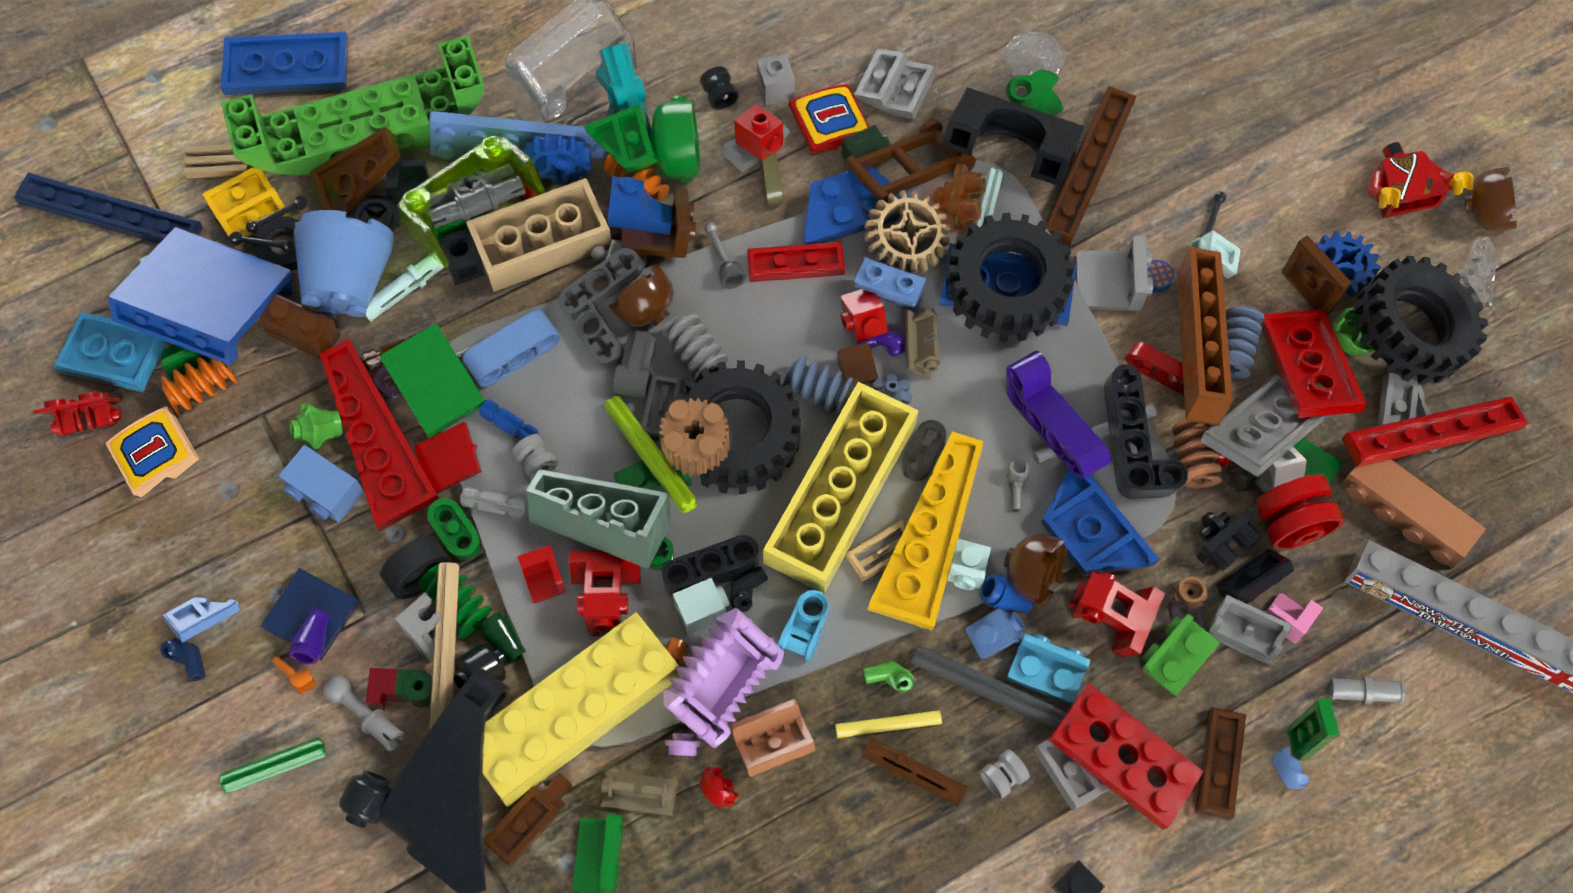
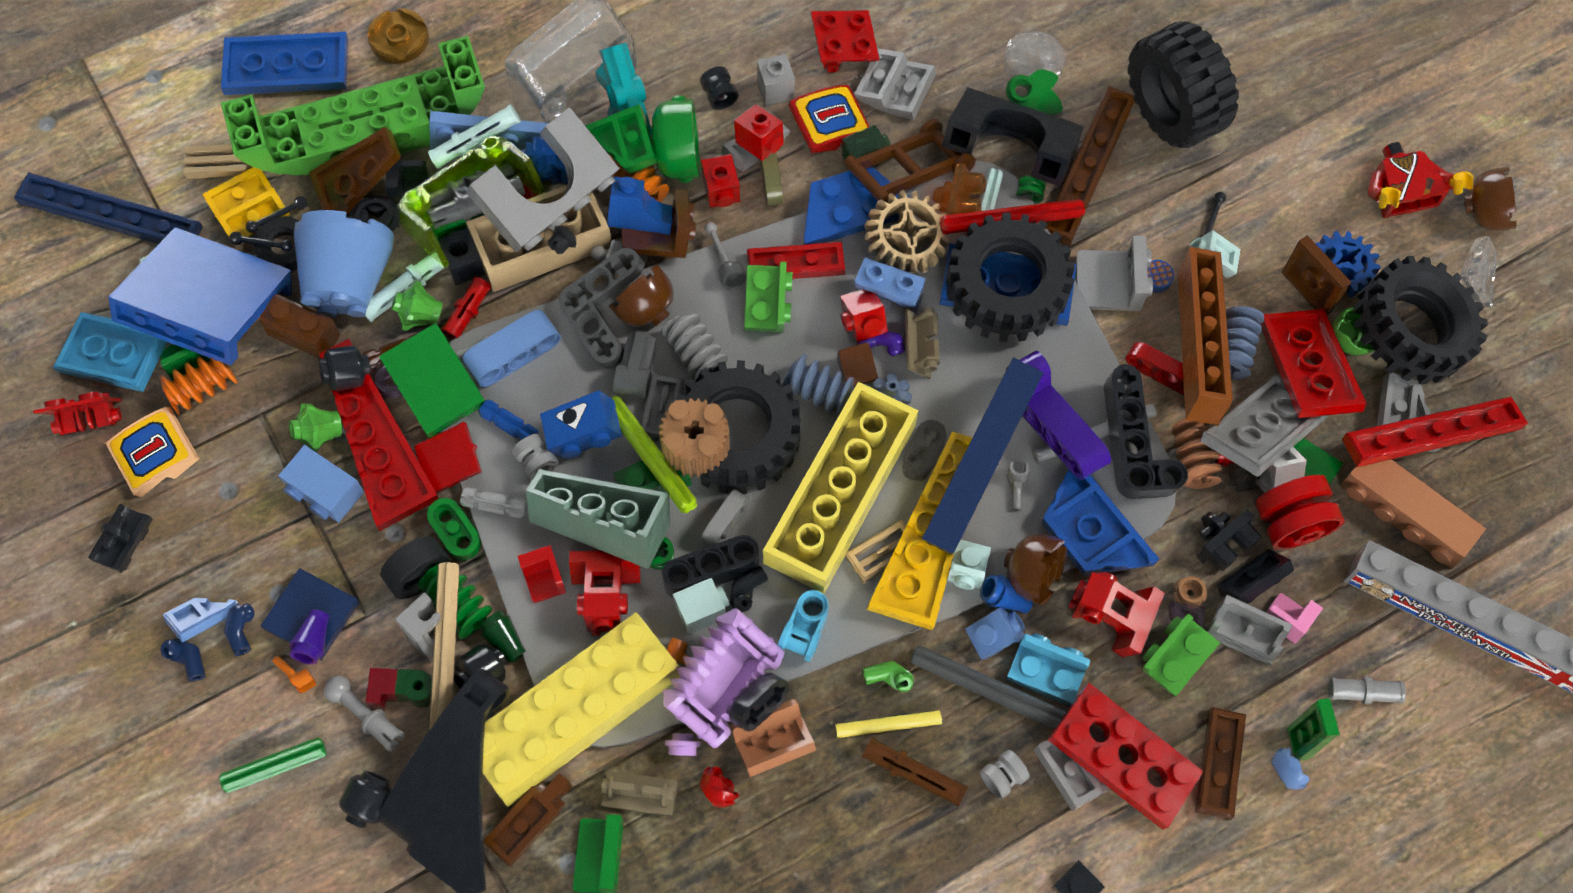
(120, 538): none -> black hips
(234, 628): none -> dark blue arm
(343, 368): none -> black head
(398, 36): none -> pearl gold tile
(416, 307): none -> bright green rock
(442, 155): none -> light aqua pin
(466, 308): none -> red pin
(524, 220): none -> light grey arch
(562, 240): none -> black piece
(581, 425): none -> blue brick
(720, 181): none -> red brick
(725, 518): none -> light grey beam
(758, 702): none -> black beam
(766, 298): none -> bright green bracket
(844, 37): none -> red hinge
(982, 456): none -> dark blue tile
(1032, 186): none -> green bush
(1046, 212): none -> red axle
(1183, 84): none -> black tyre

